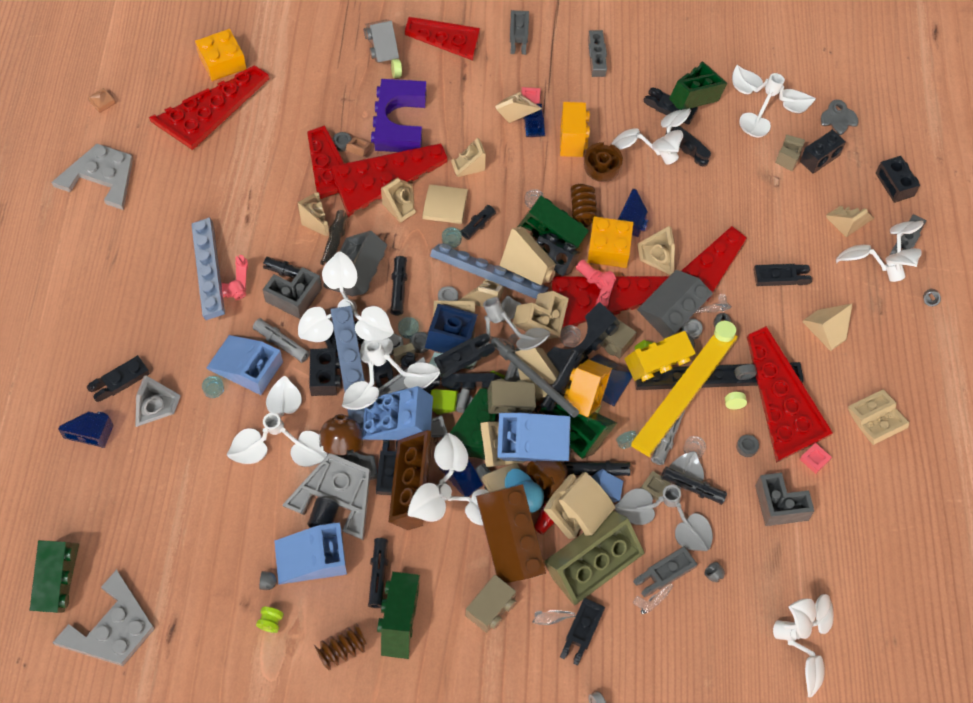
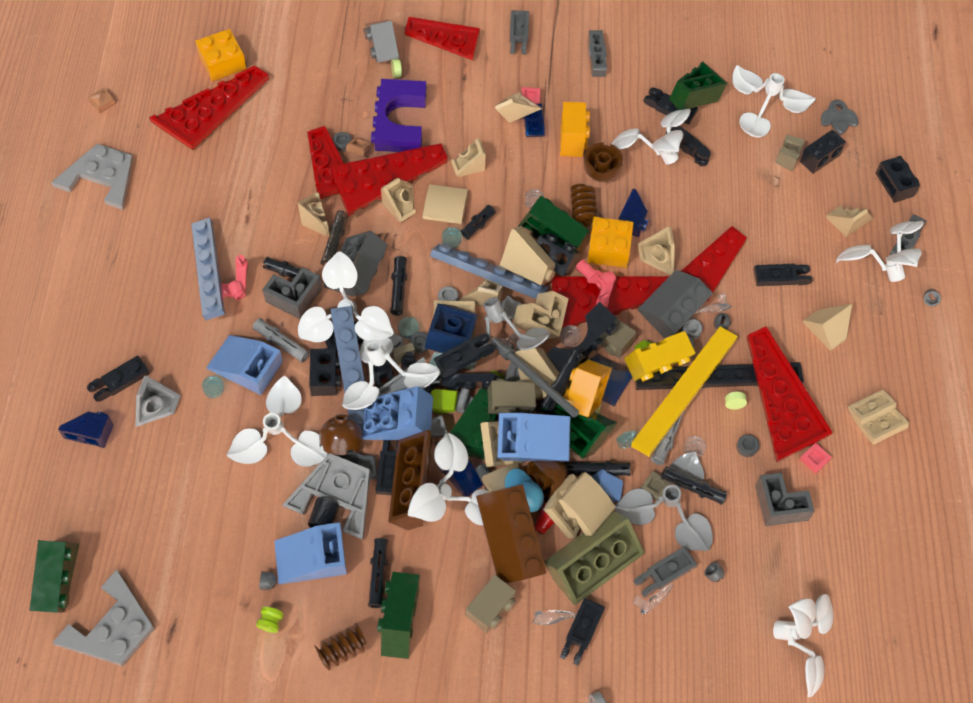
(725, 331): yellowish green tile -> none
(745, 372): dark grey tile -> none

